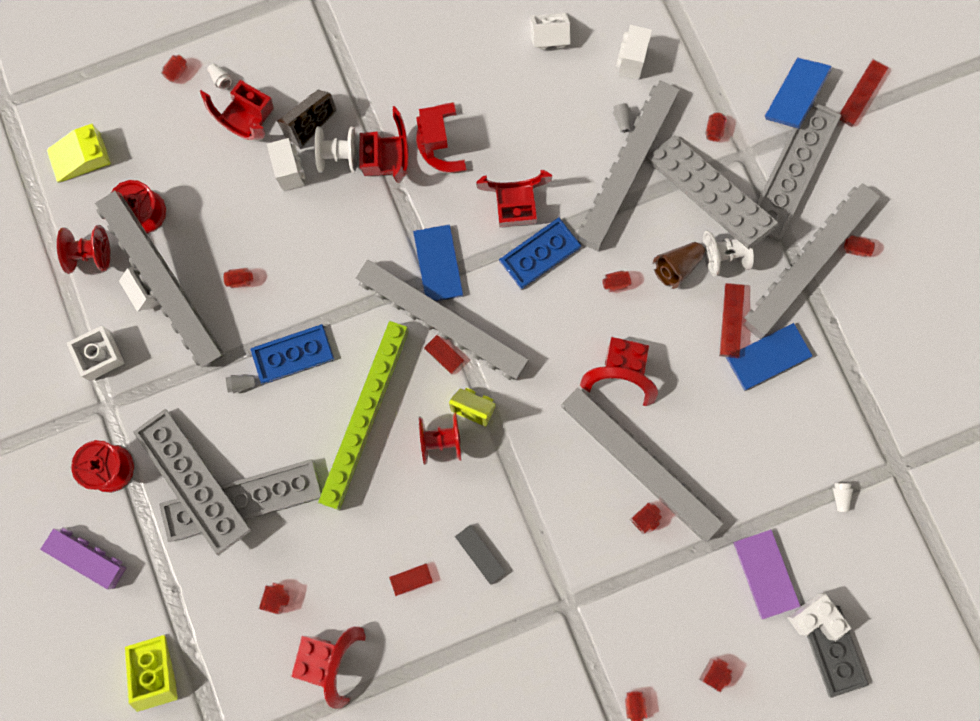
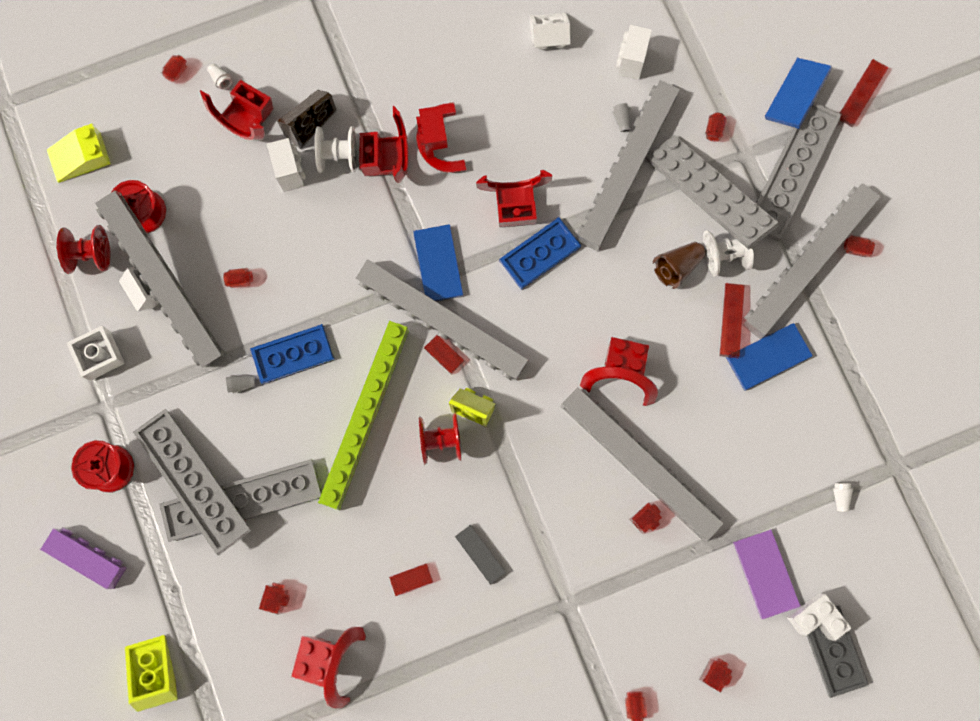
(616, 281): clear red brick -> none

